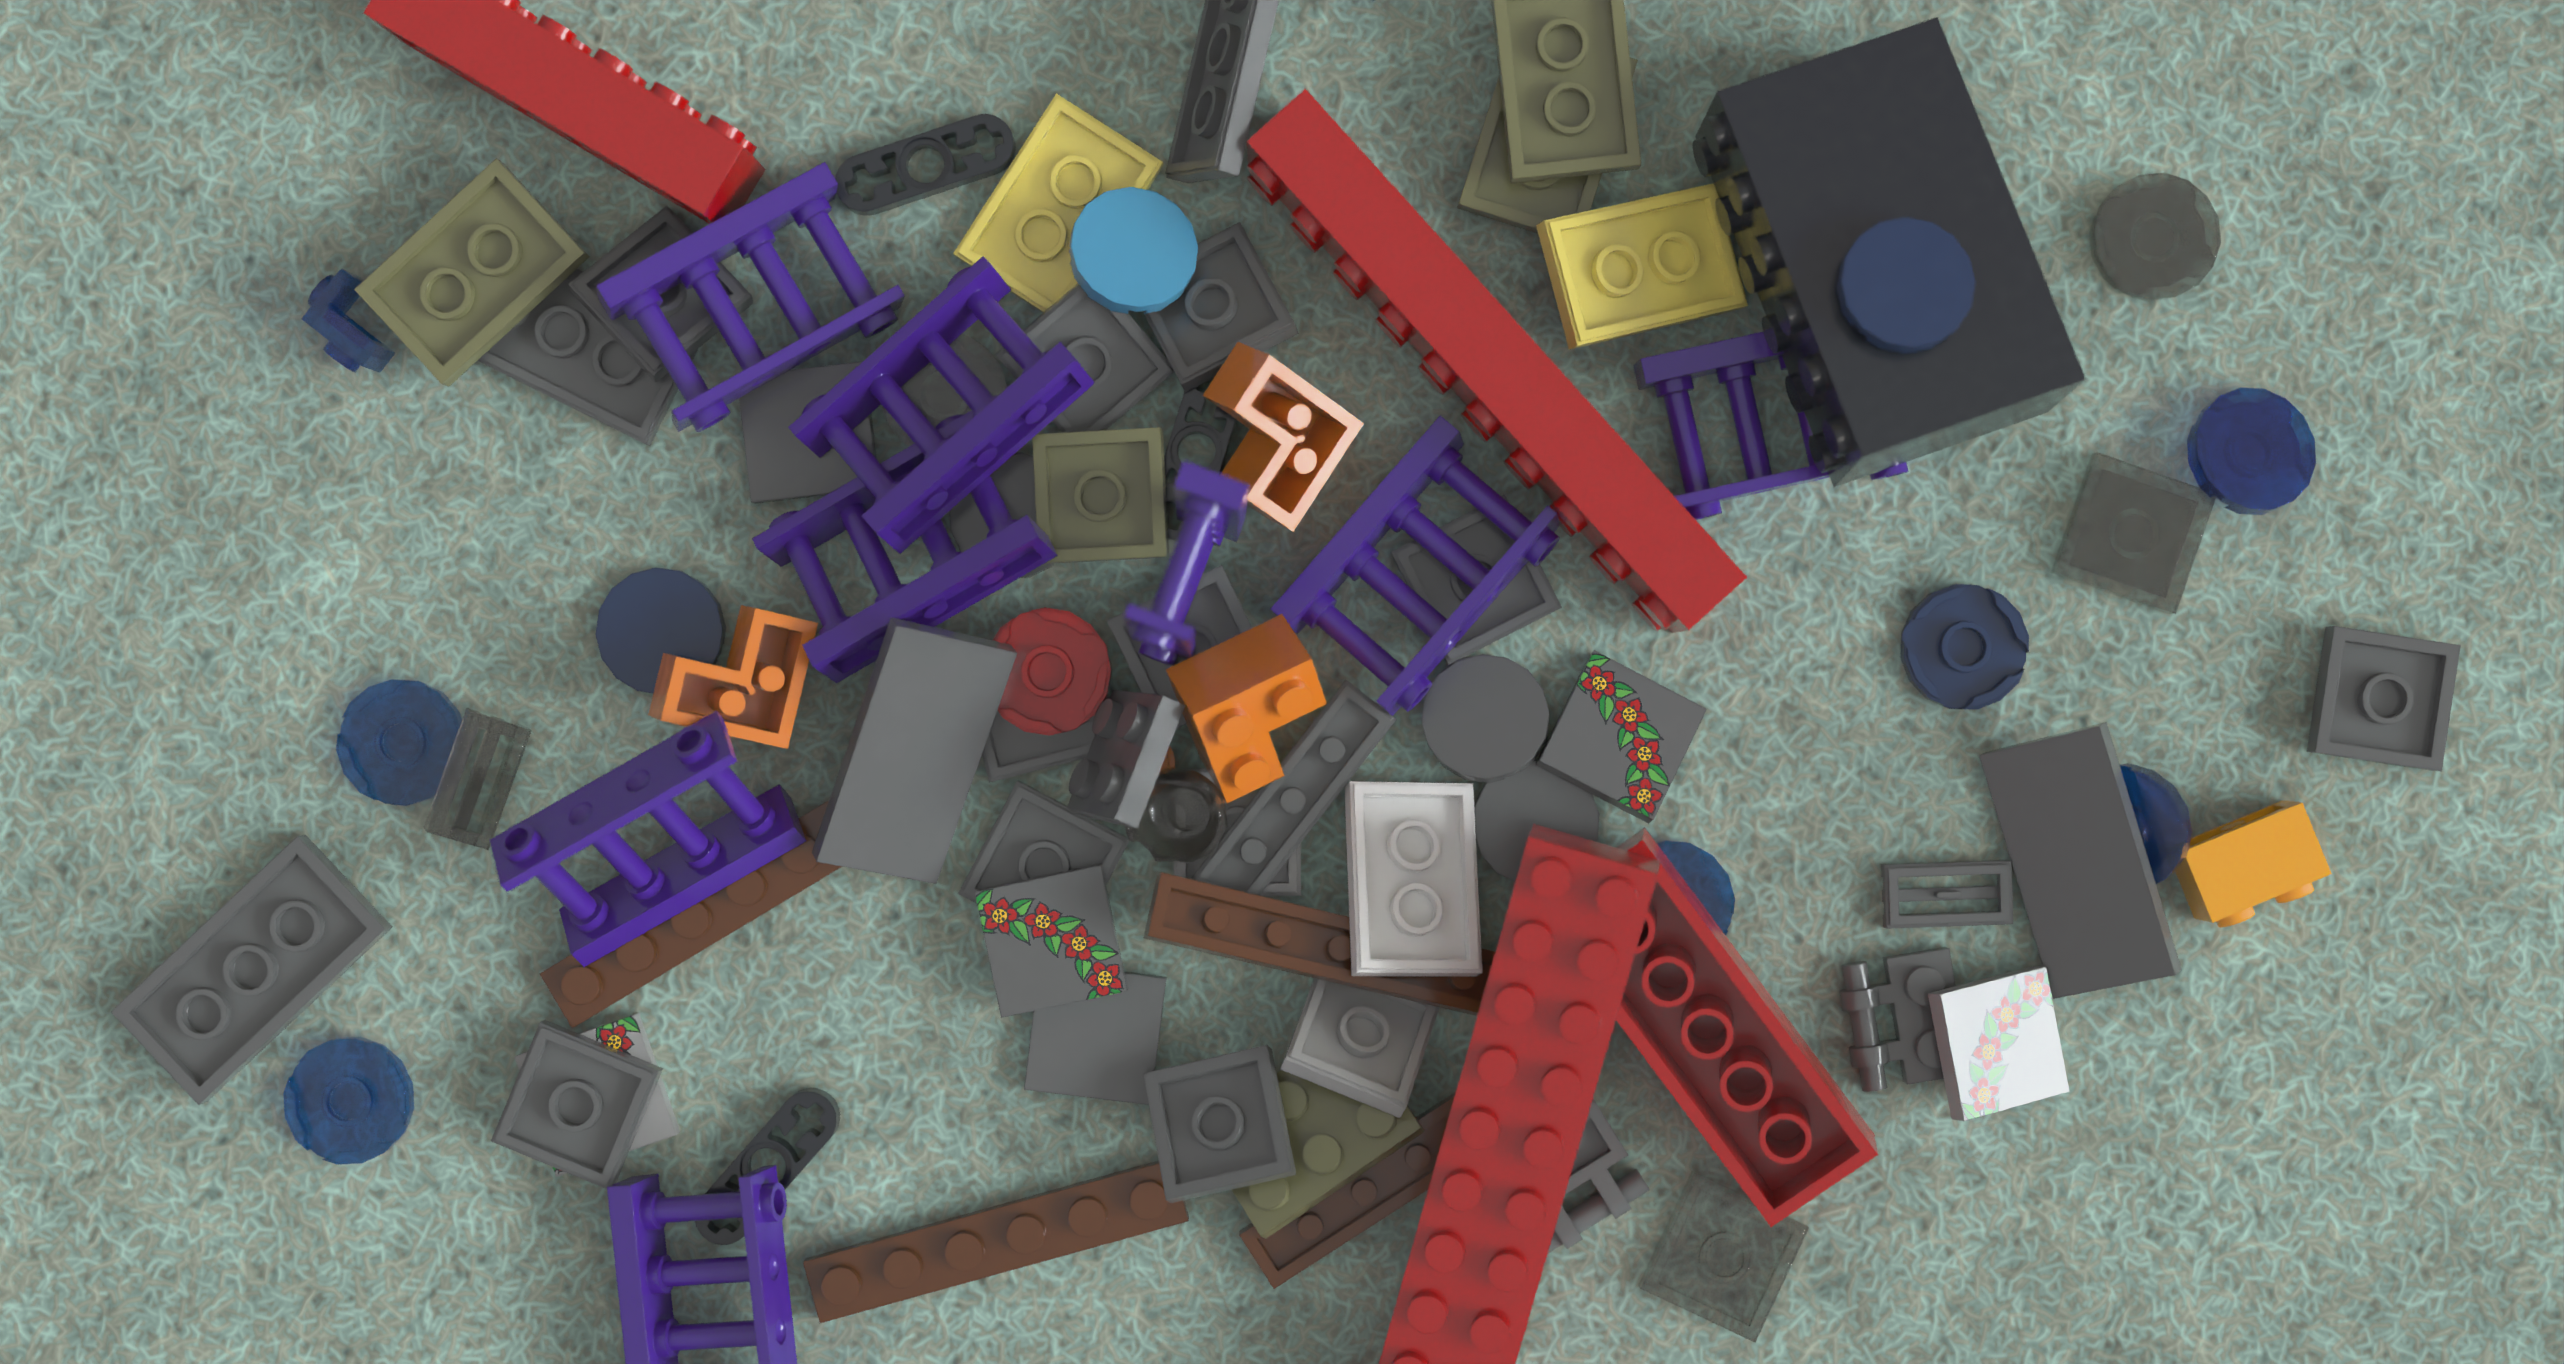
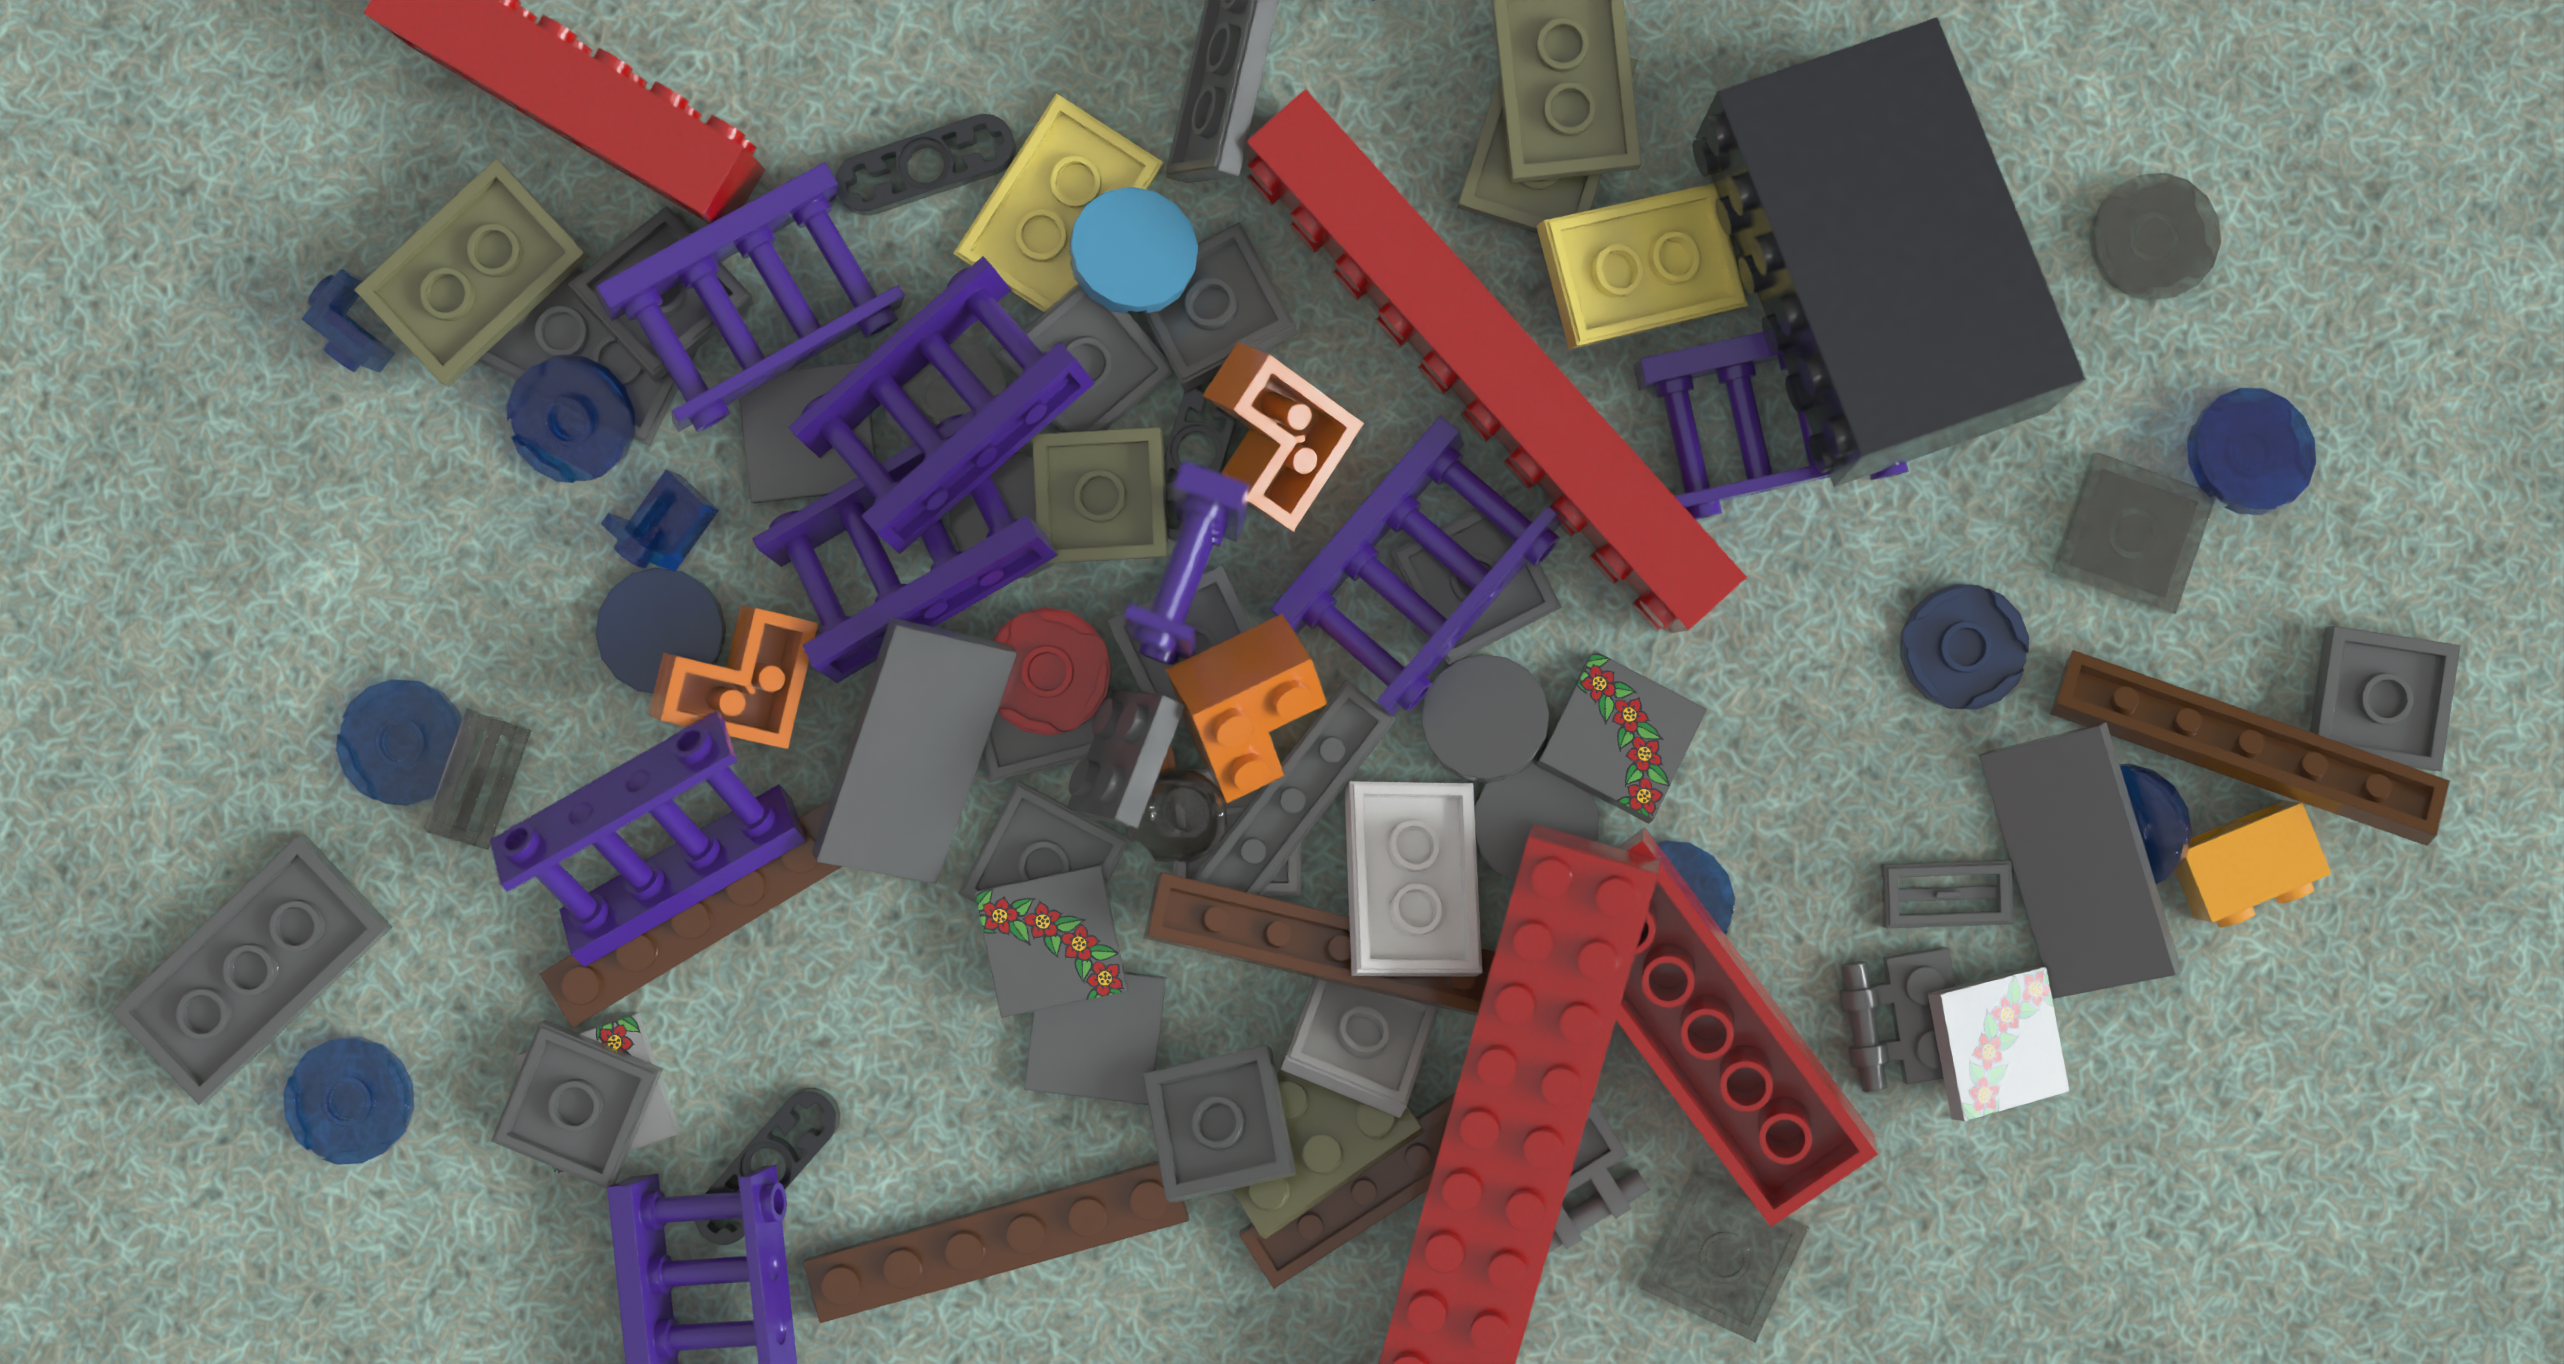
(571, 418): none -> clear blue tile
(663, 525): none -> clear blue bracket
(1906, 285): dark blue tile -> none
(2252, 748): none -> reddish brown plate

